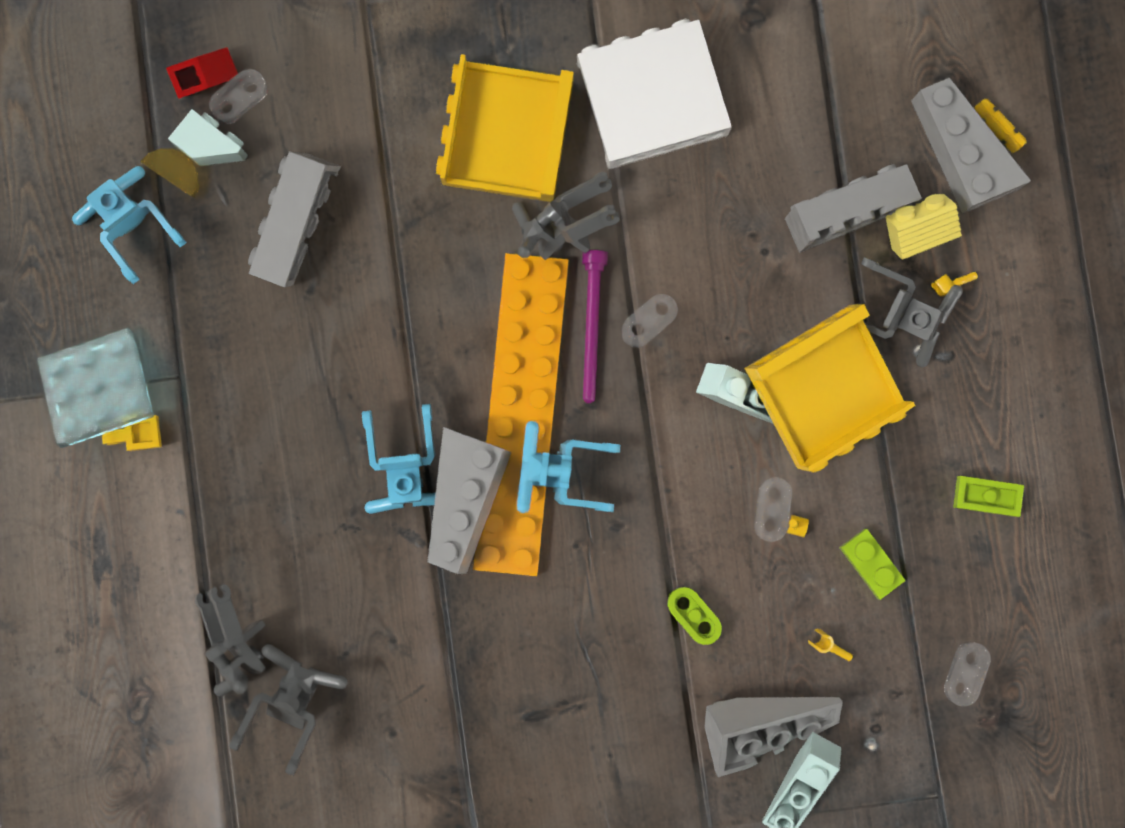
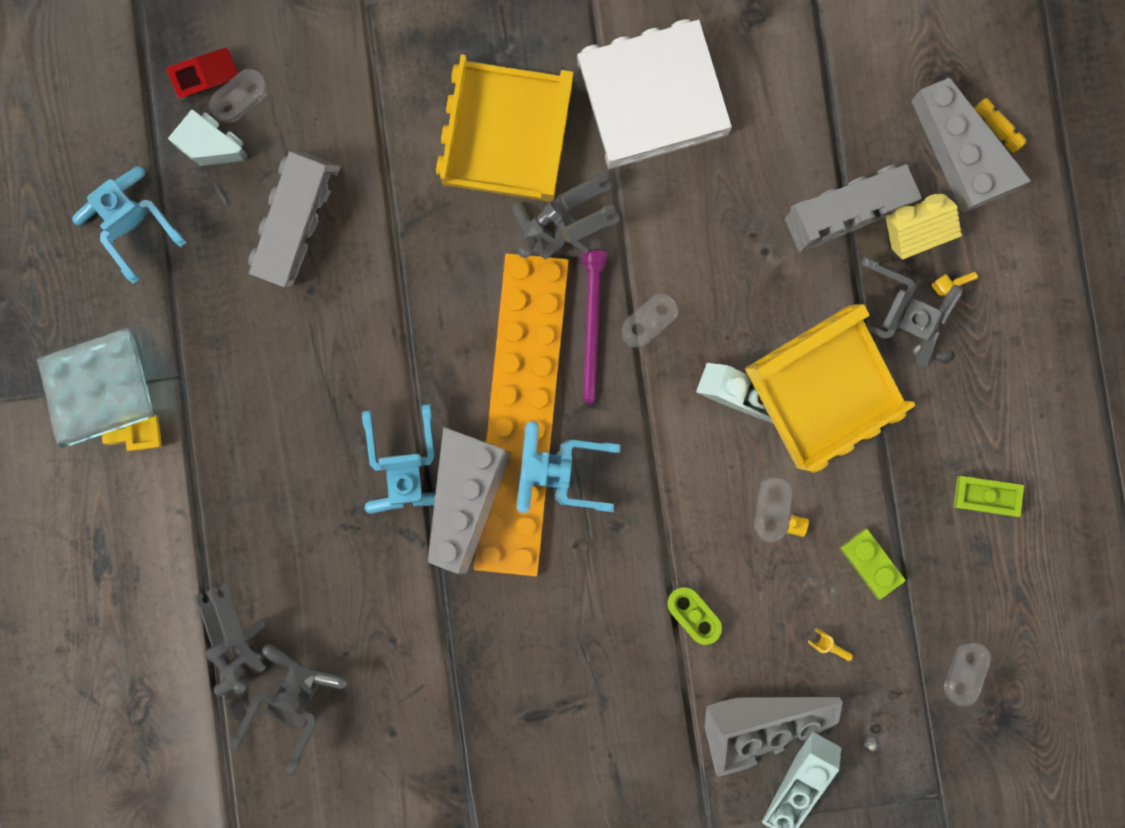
(174, 168): clear yellow tile -> none

